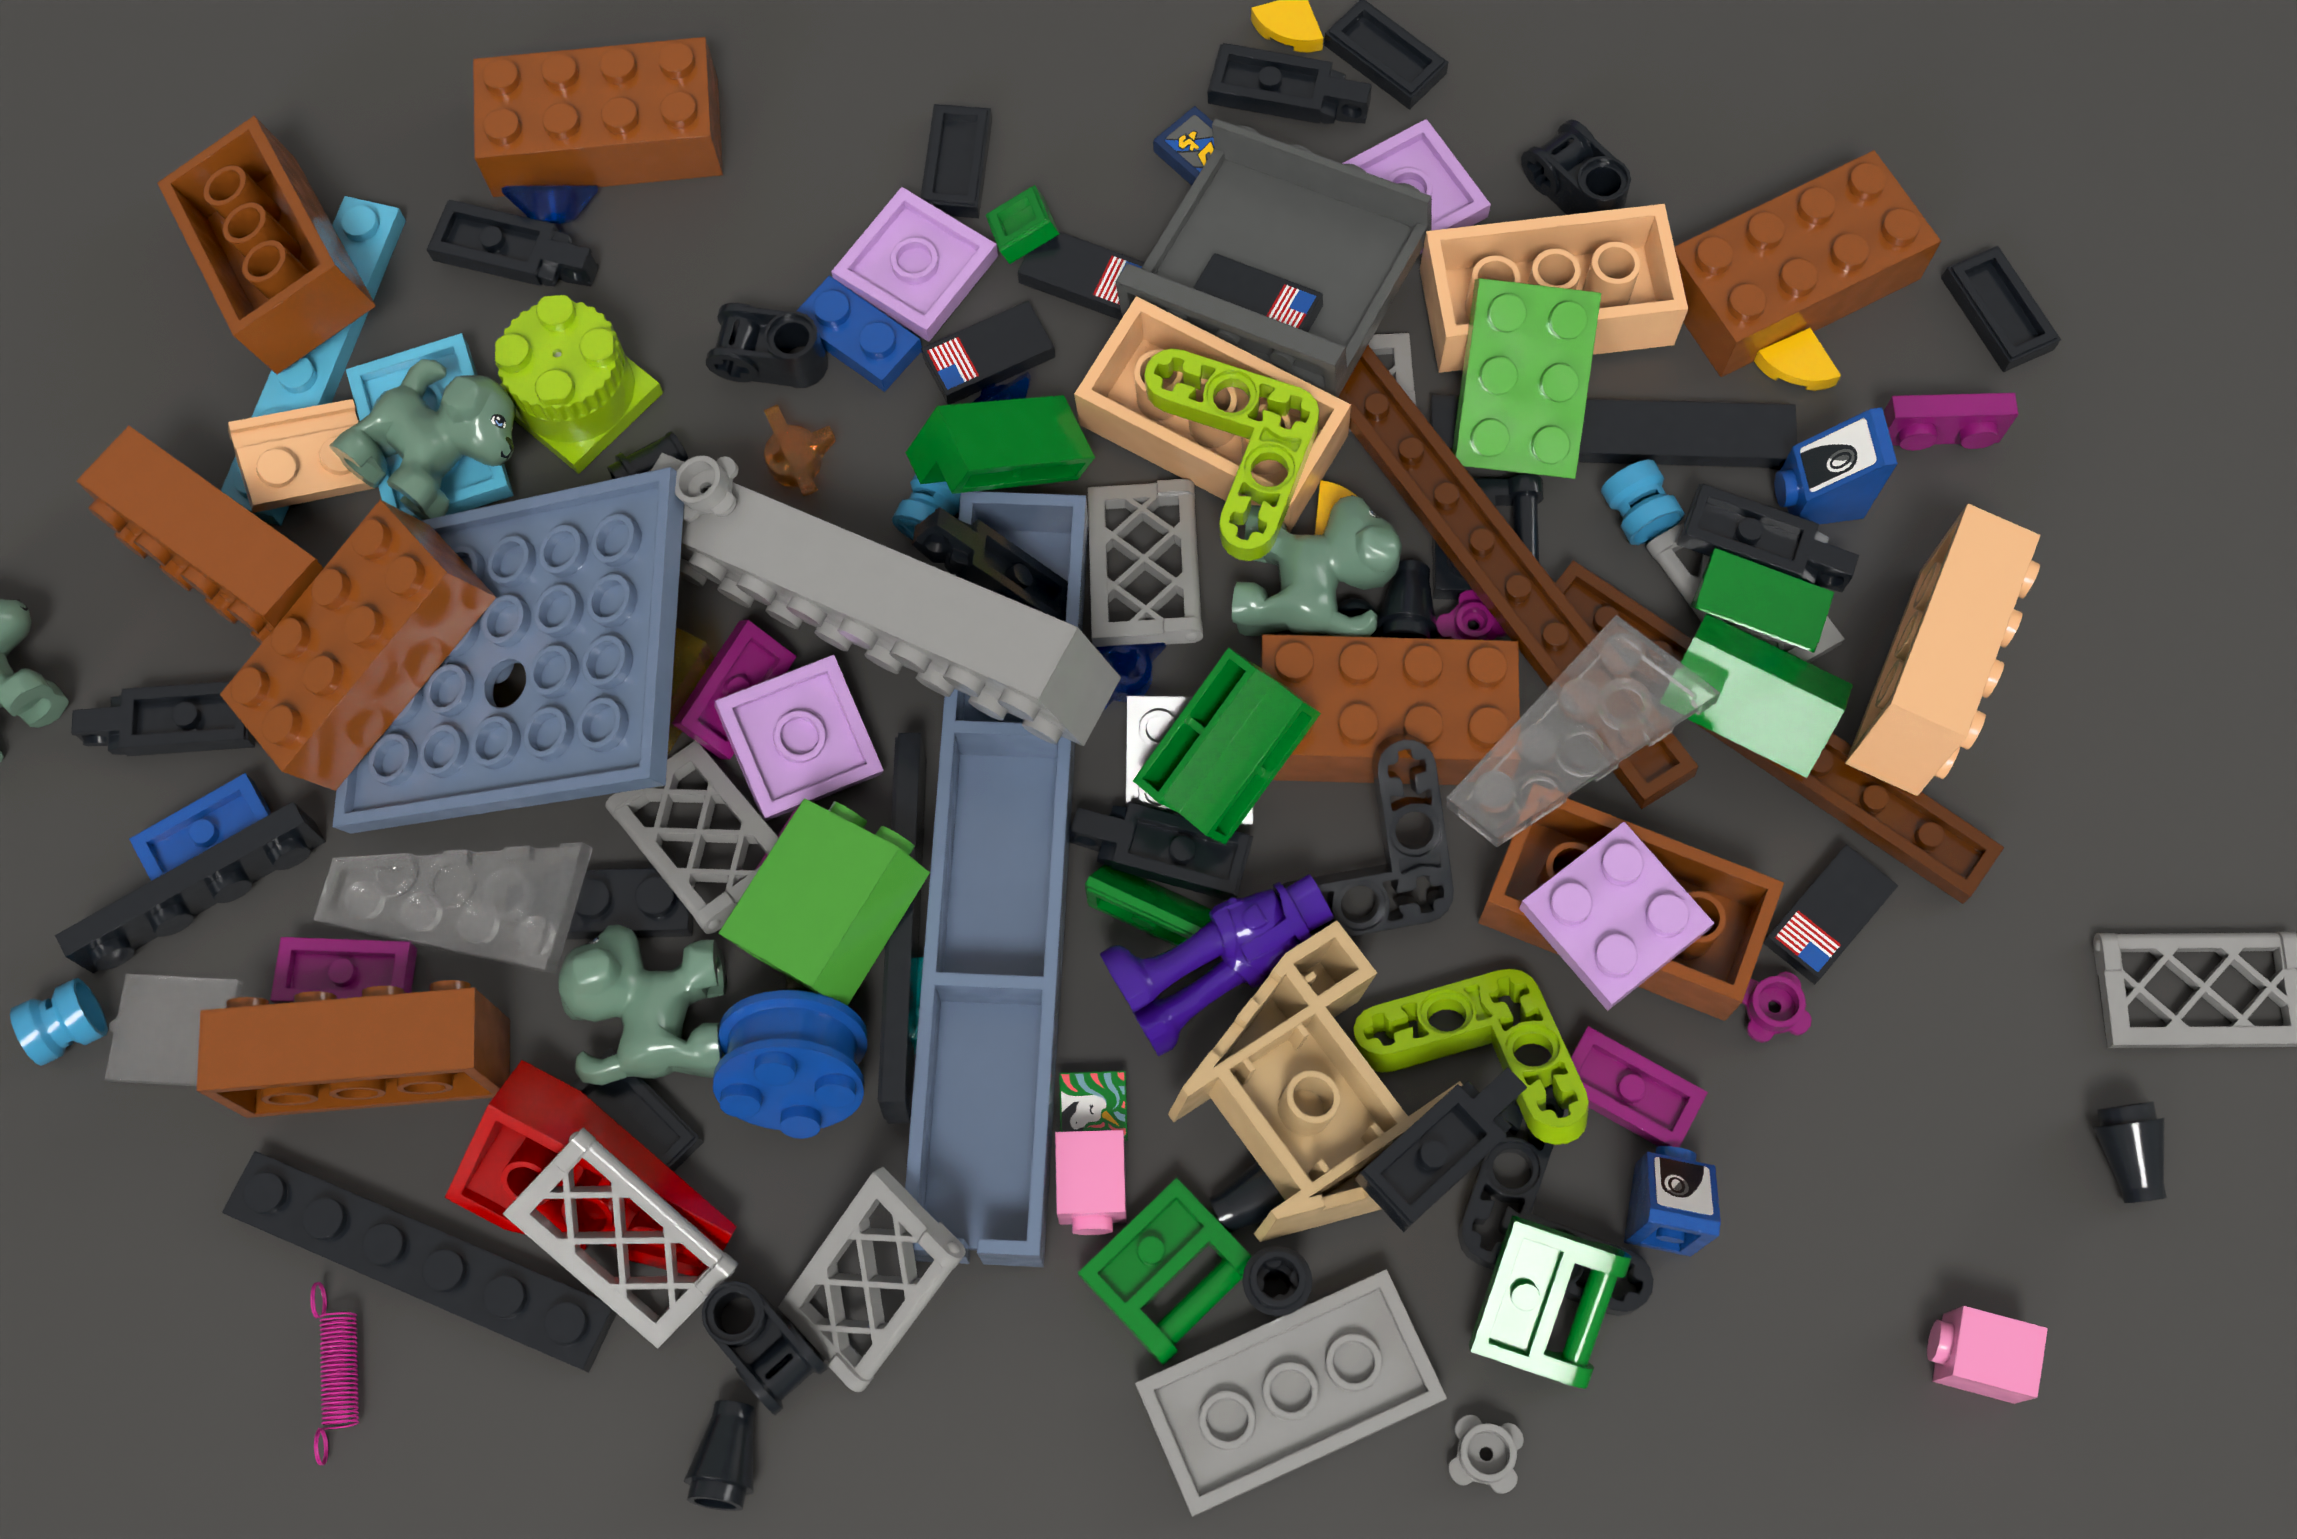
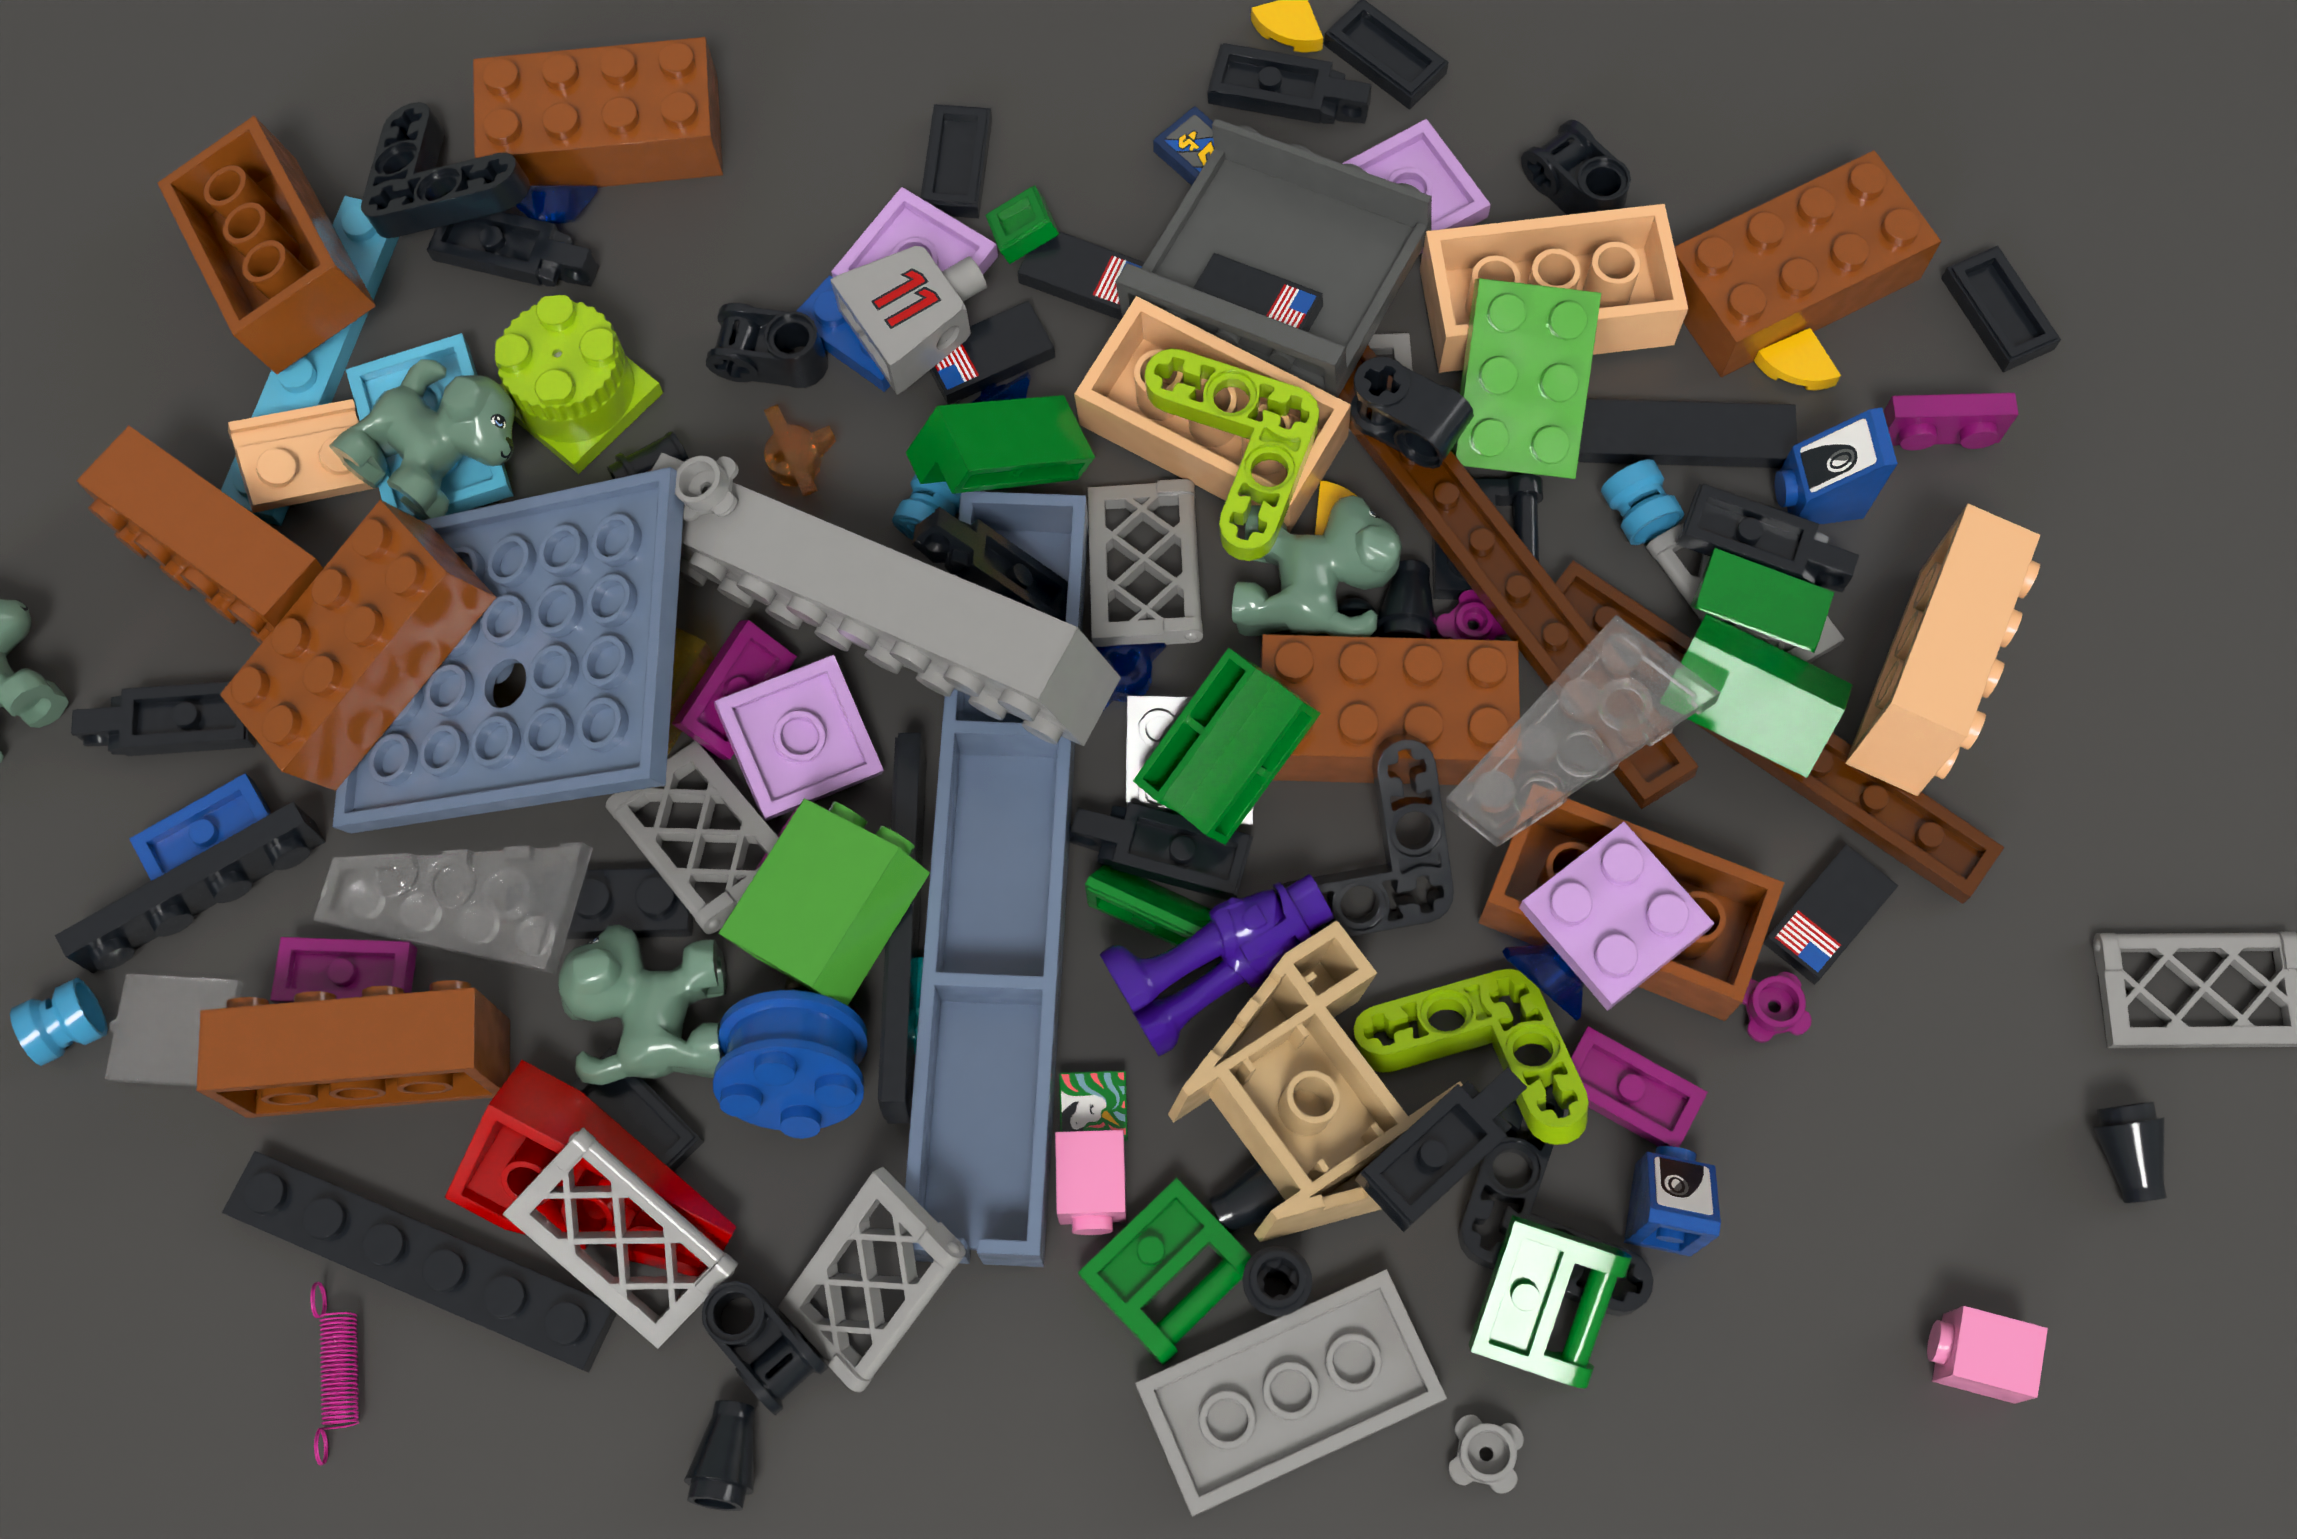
(412, 195): none -> black beam
(908, 311): none -> light grey torso
(1412, 415): none -> black piece
(1550, 974): none -> clear blue piece

